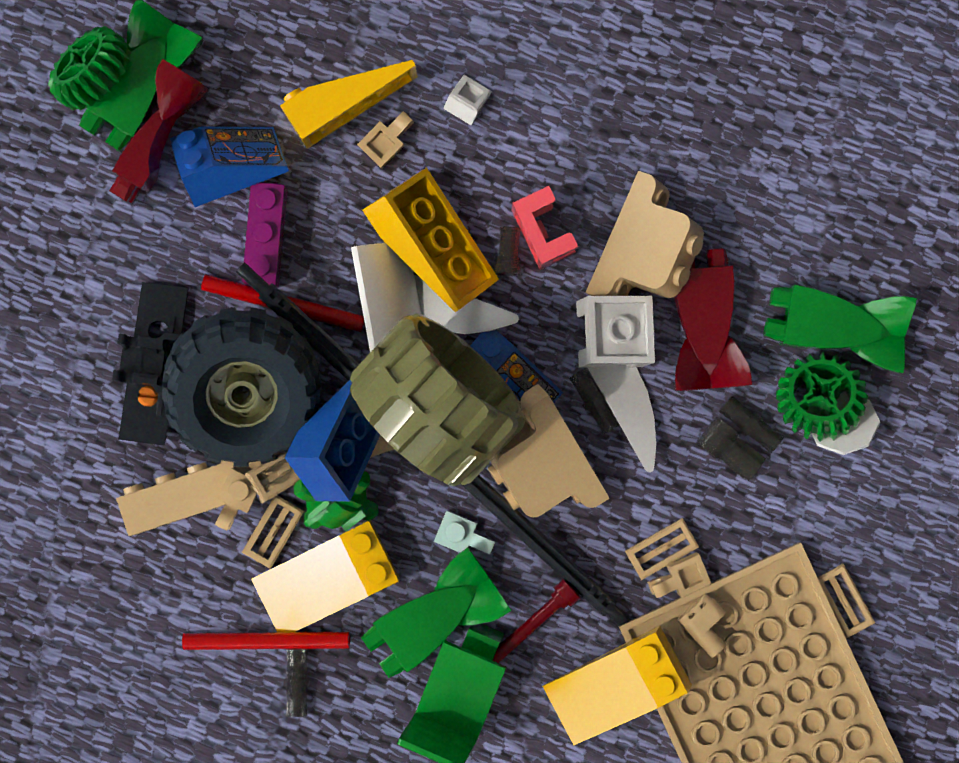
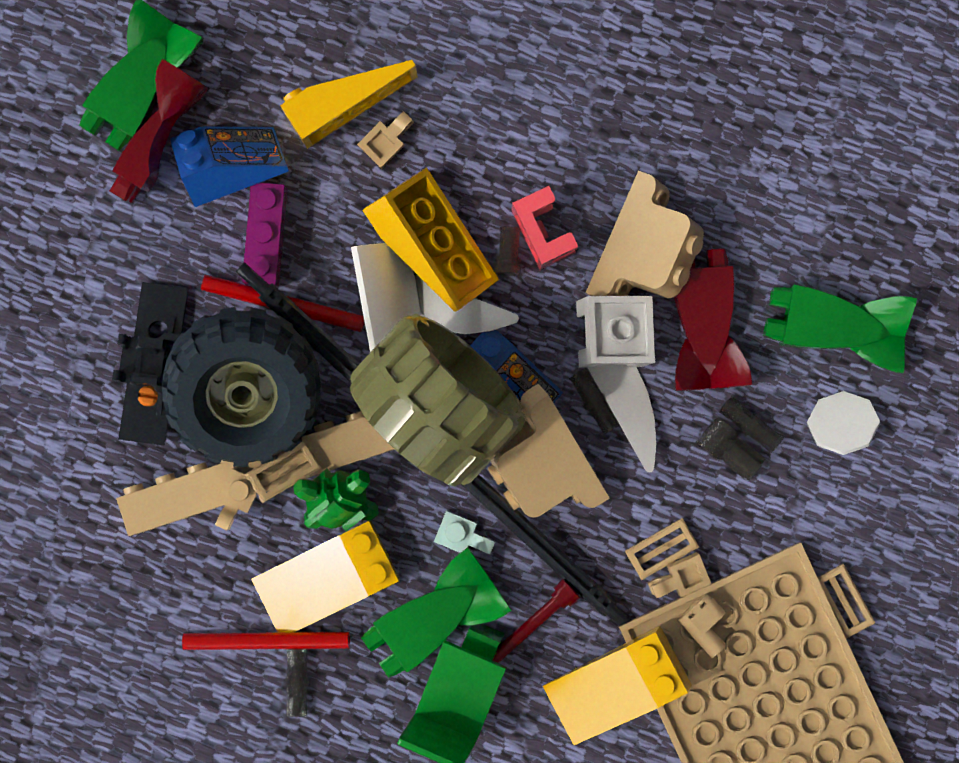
(89, 68): green gear -> none
(261, 525): tan tile -> none
(333, 448): blue slope -> none
(467, 99): white slope -> none
(811, 374): green gear -> none

